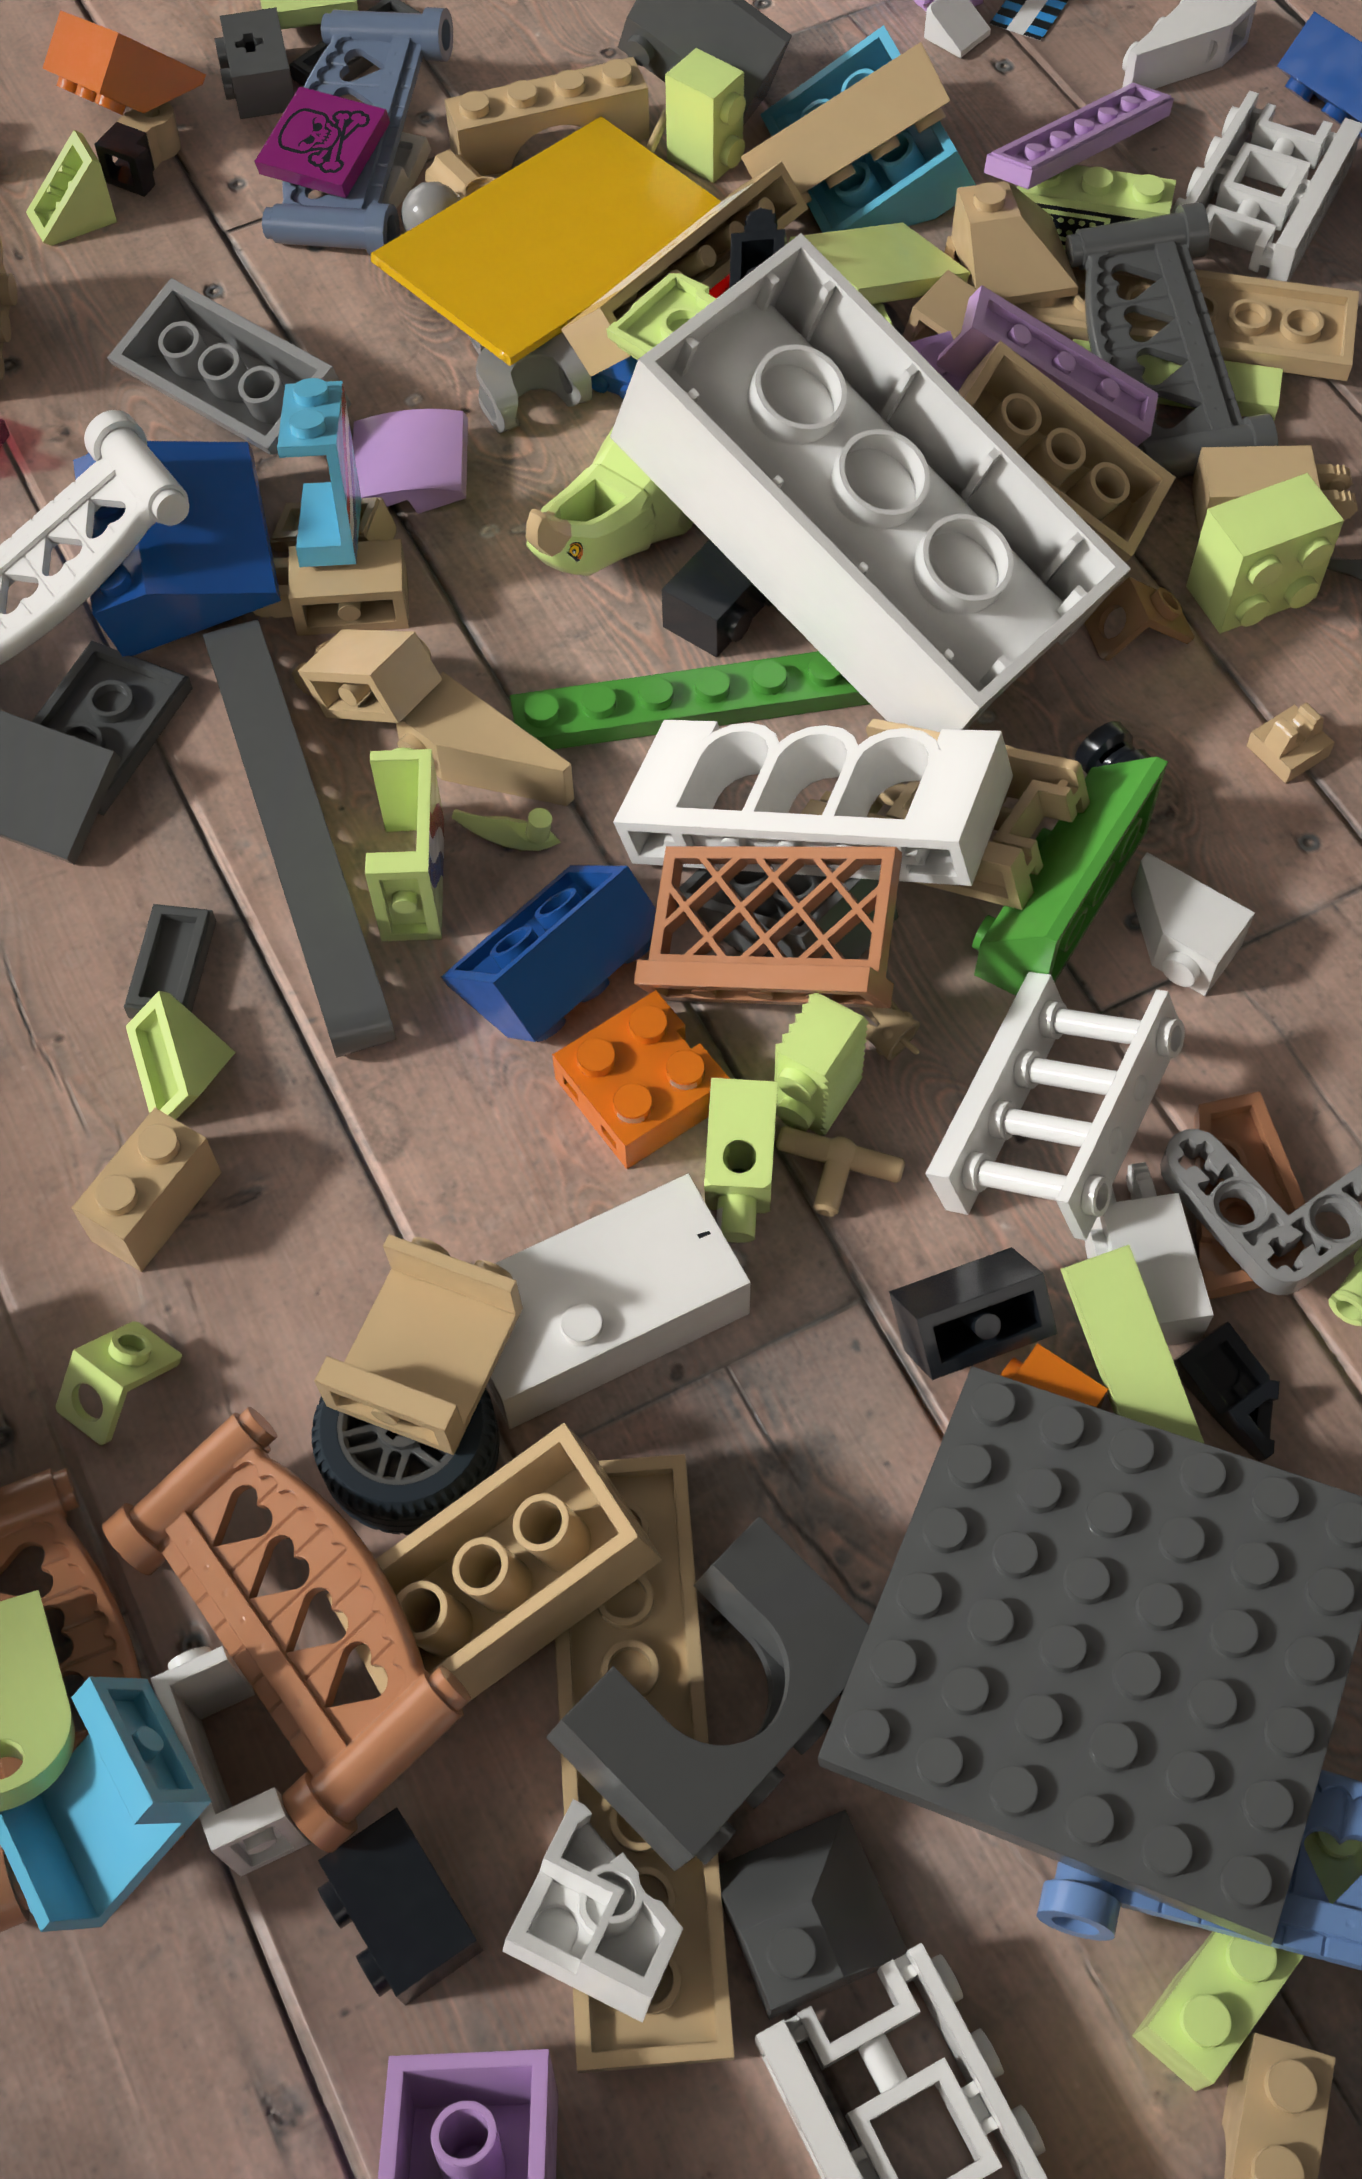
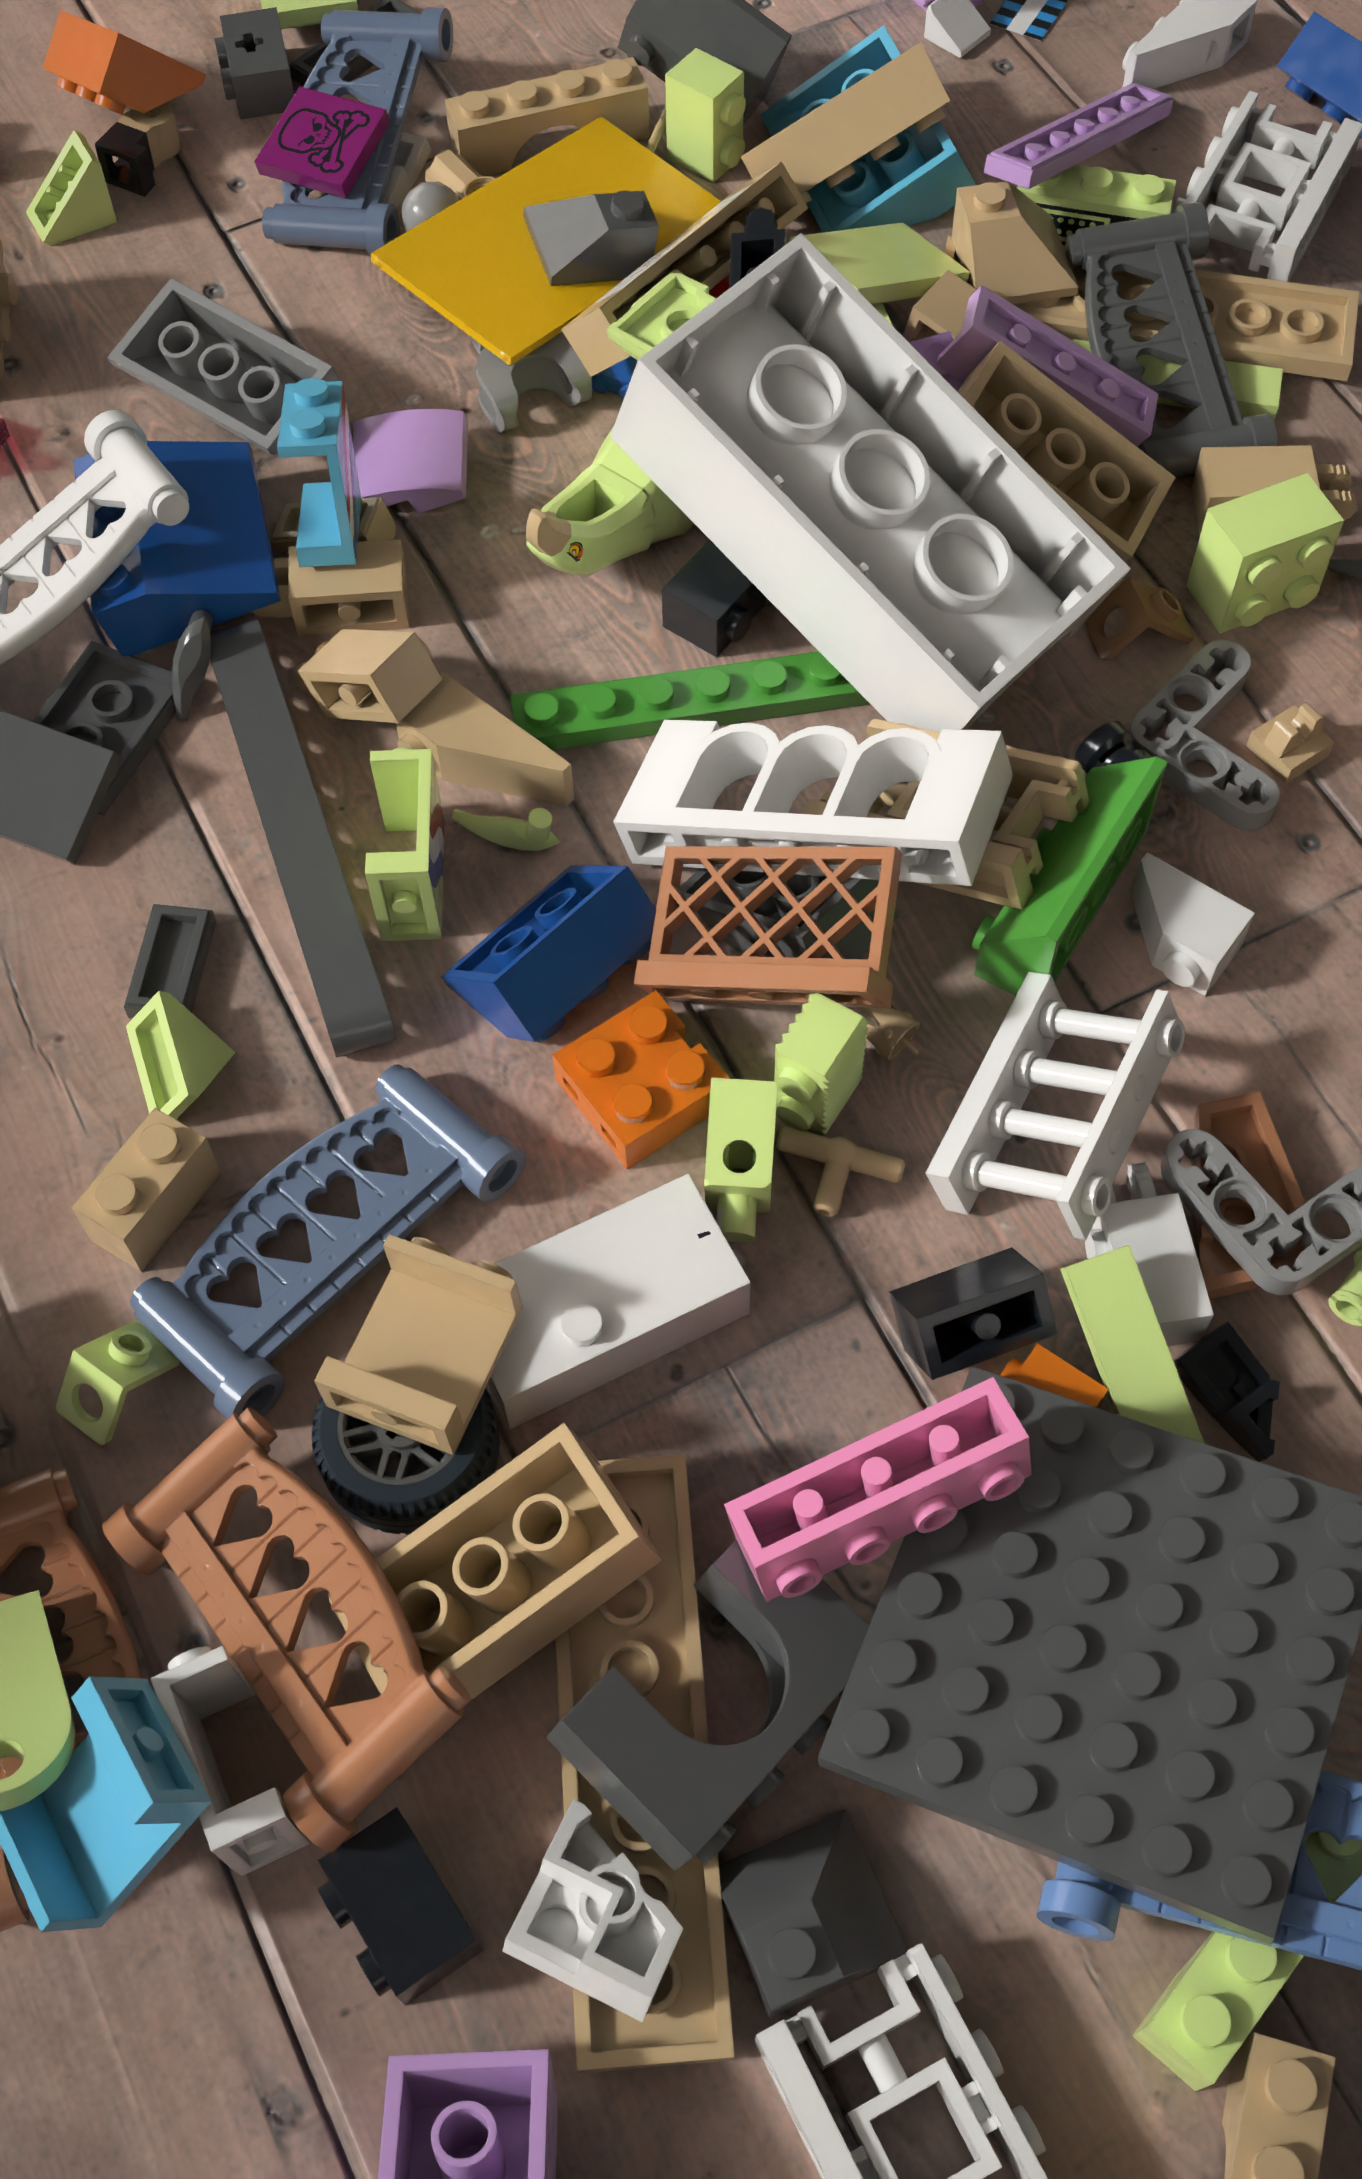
(191, 661): none -> dark grey bar
(233, 1343): none -> sand blue piece
(593, 236): none -> dark grey slope
(881, 1490): none -> bright pink brick
(1187, 743): none -> light grey beam

